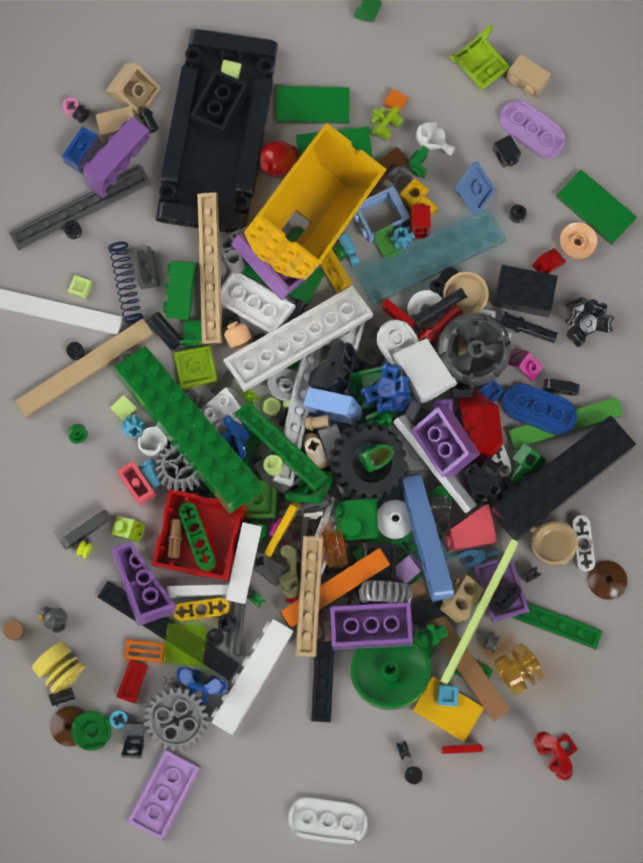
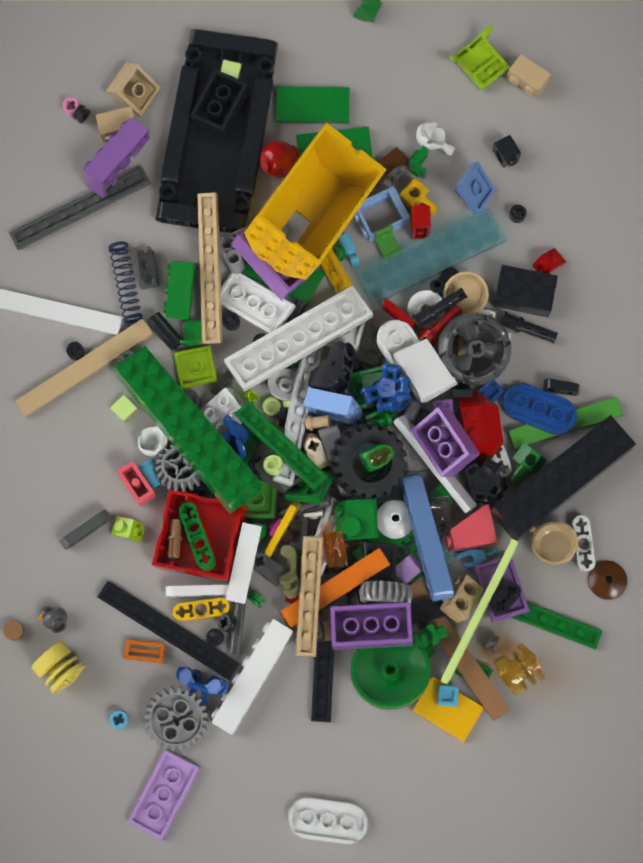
(59, 722): reddish brown dish -> none
(62, 696): black pin -> none
(76, 234): black bush -> none
(77, 433): green tile -> none
(80, 287): yellowish green tile -> none
(81, 149): blue panel -> none
(84, 549): neon yellow bush -> none
(91, 730): green tile -> none
(132, 681): red tile -> none
(133, 426): medium azure gear -> none
(133, 739): black bracket -> none
(143, 591): medium lavender wedge -> none
(149, 121): black pin -> none
(171, 681): dark grey bush -> none
(185, 645): clear neon green tile -> none
(237, 335): light nougat head -> none
(295, 233): green tile -> none
(391, 117): lime hips -> none
(396, 99): orange tile -> none
(402, 237): medium azure gear -> none
(403, 750): black bush -> none
(419, 776): black bush -> none
(472, 748): red tile -> none
(526, 363): dark pink bracket -> none
(531, 574): black bush -> none
(532, 129): lavender tile -> none
(560, 763): red piece -> none
(582, 233): light nougat dish -> none
(585, 321): black piece -> none
(596, 207): green tile -> none

